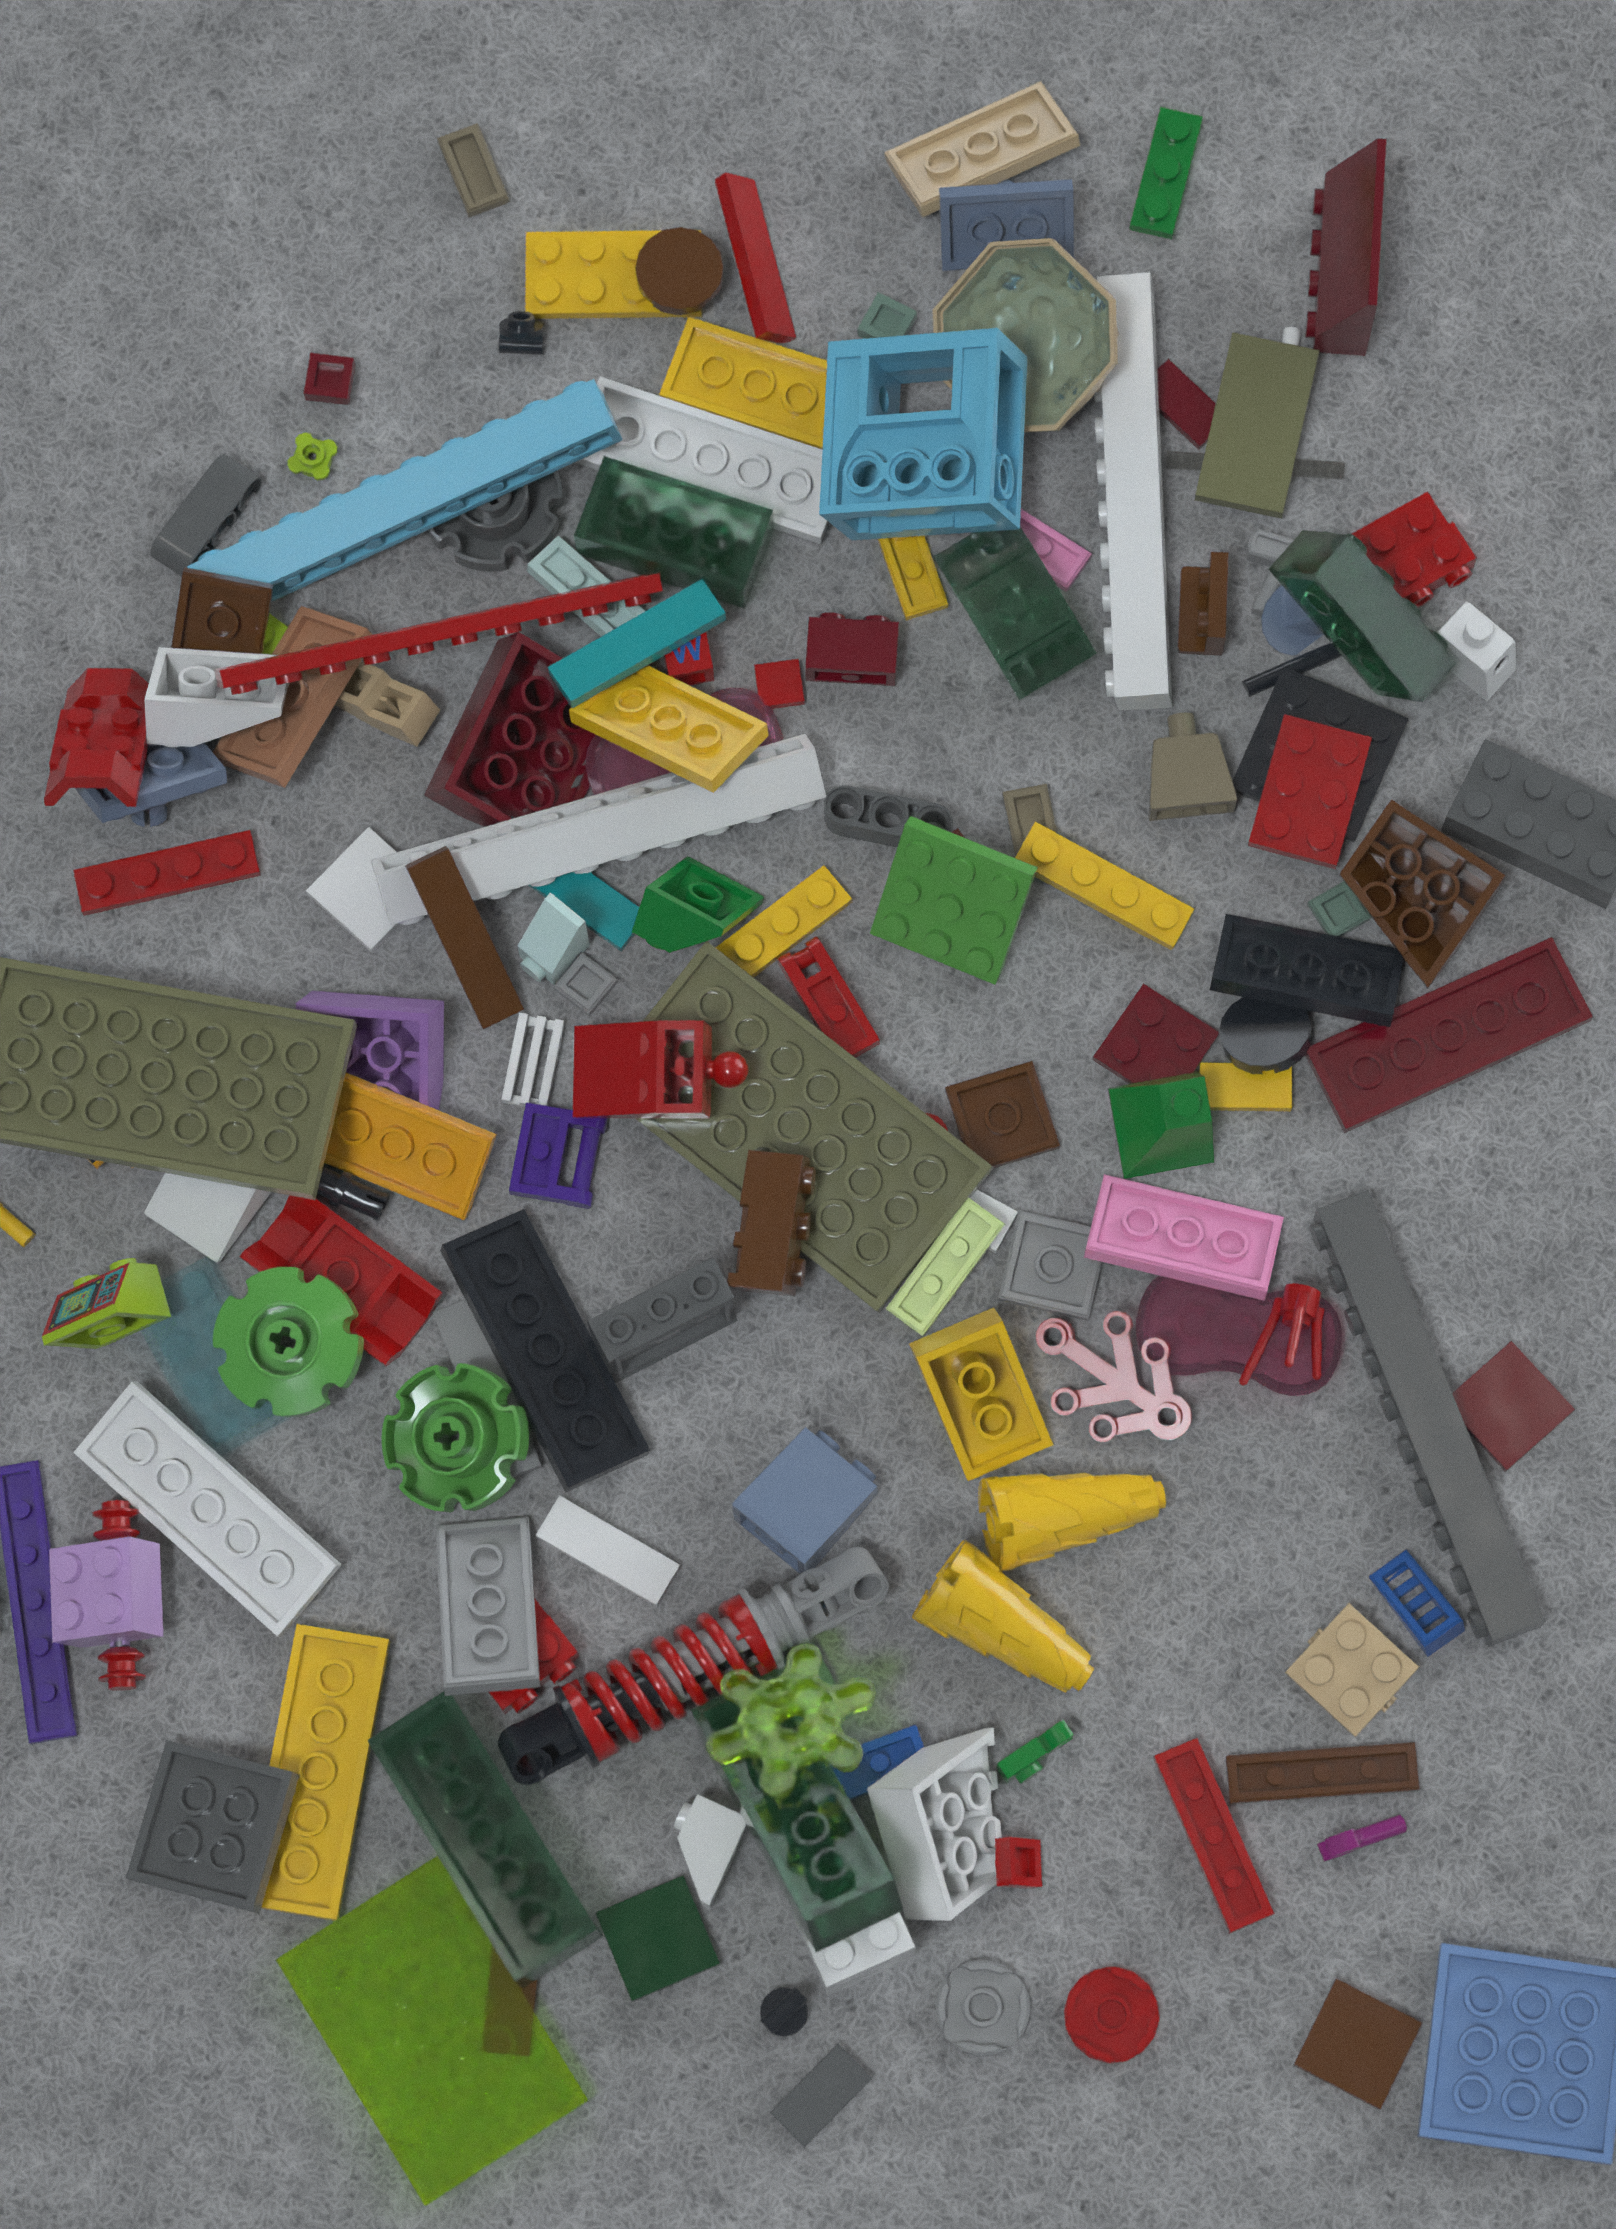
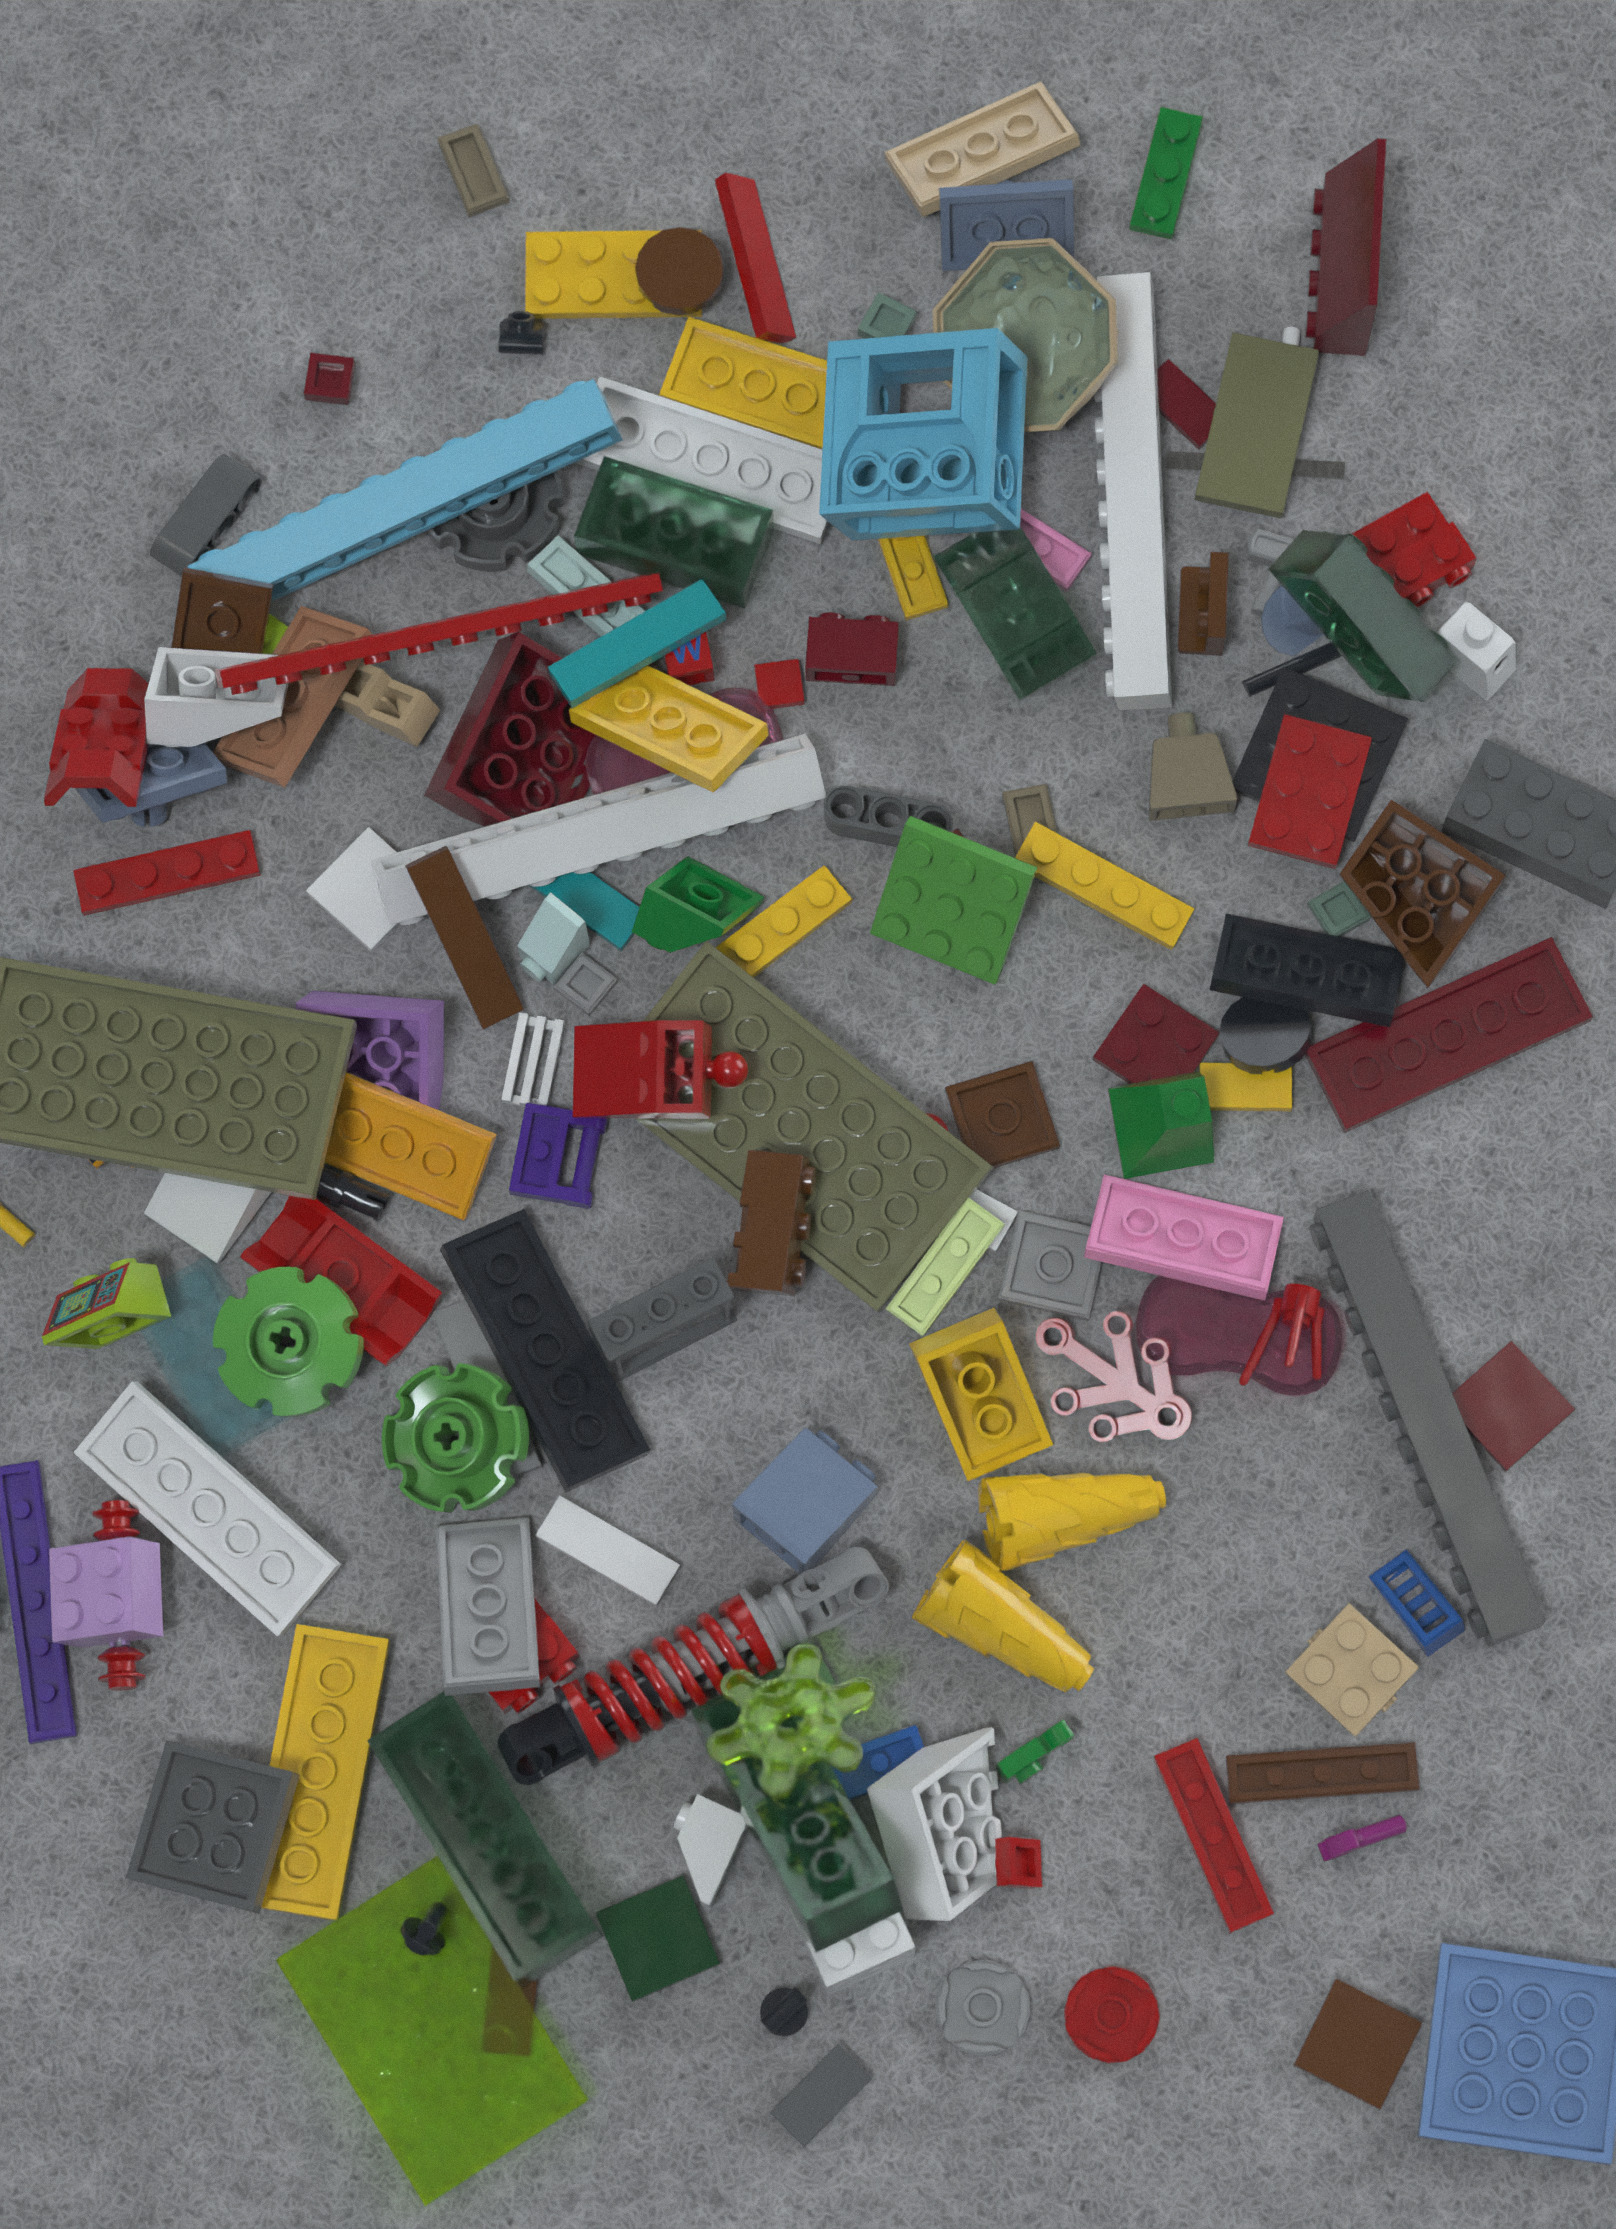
(320, 465): lime plate -> none
(423, 1935): none -> black plate
(829, 999): red plate -> none

